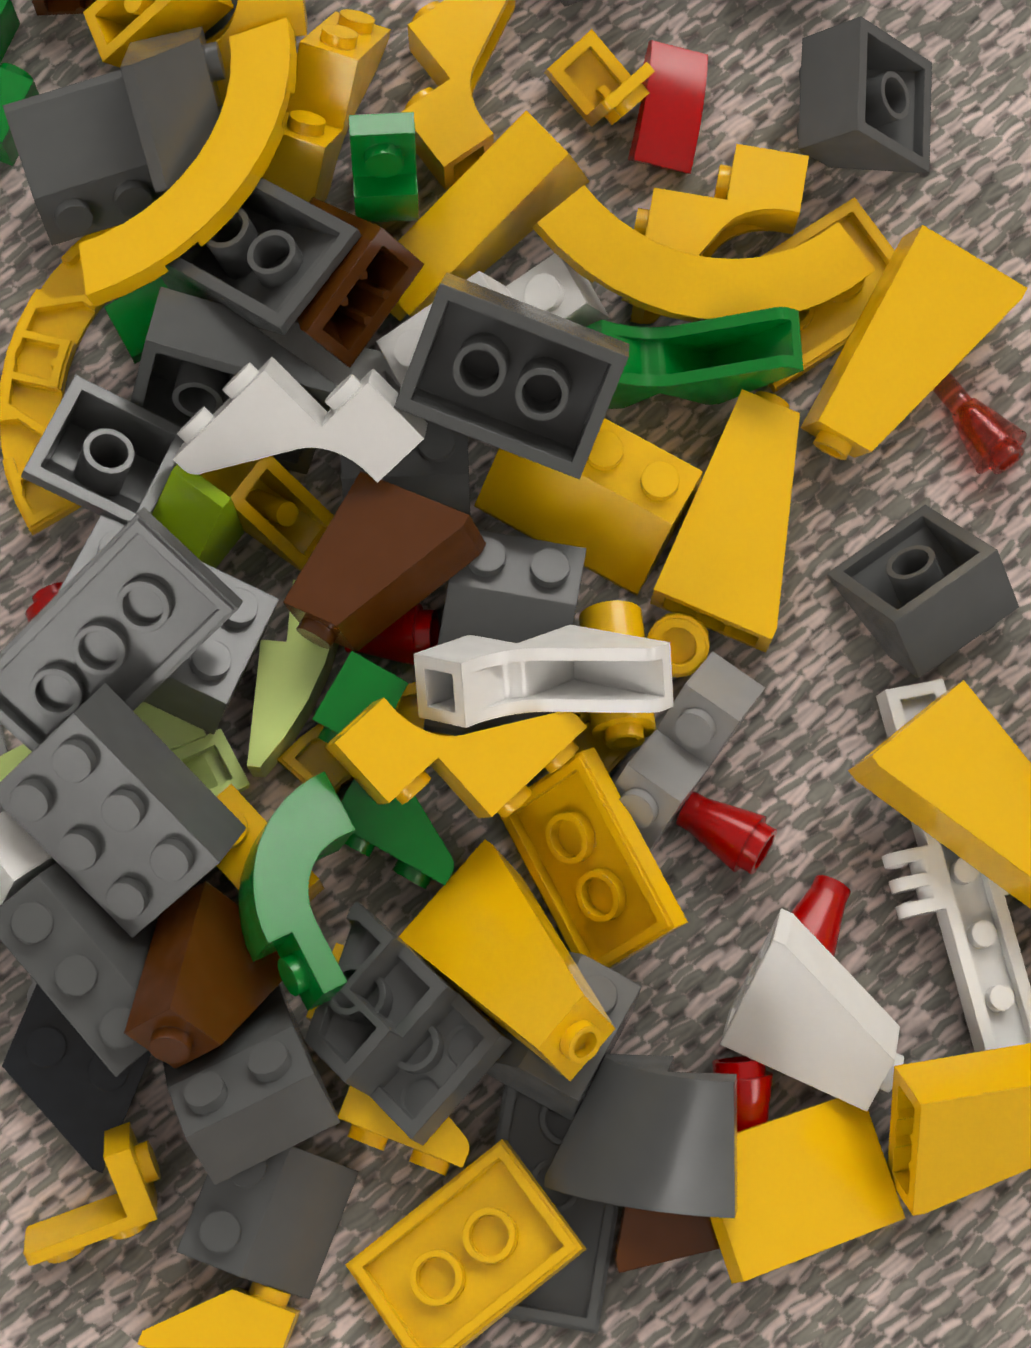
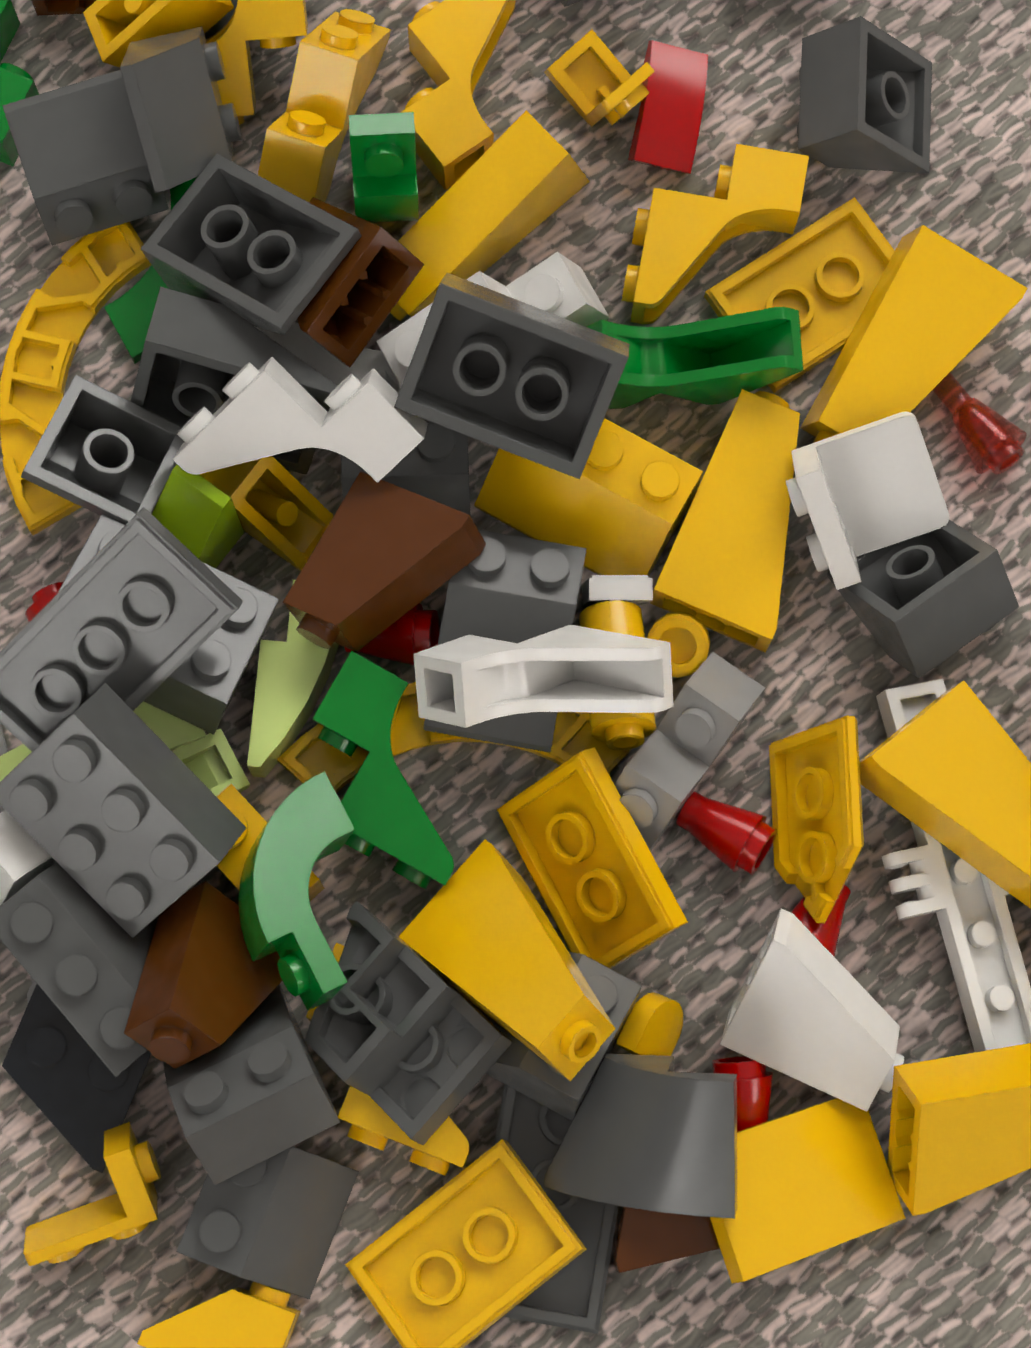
(216, 181): yellow tile -> none
(482, 767): yellow arch -> none
(617, 587): none -> white tile
(652, 1026): none -> yellow tile
(695, 285): yellow tile -> none
(817, 811): none -> yellow tile
(865, 493): none -> white bracket

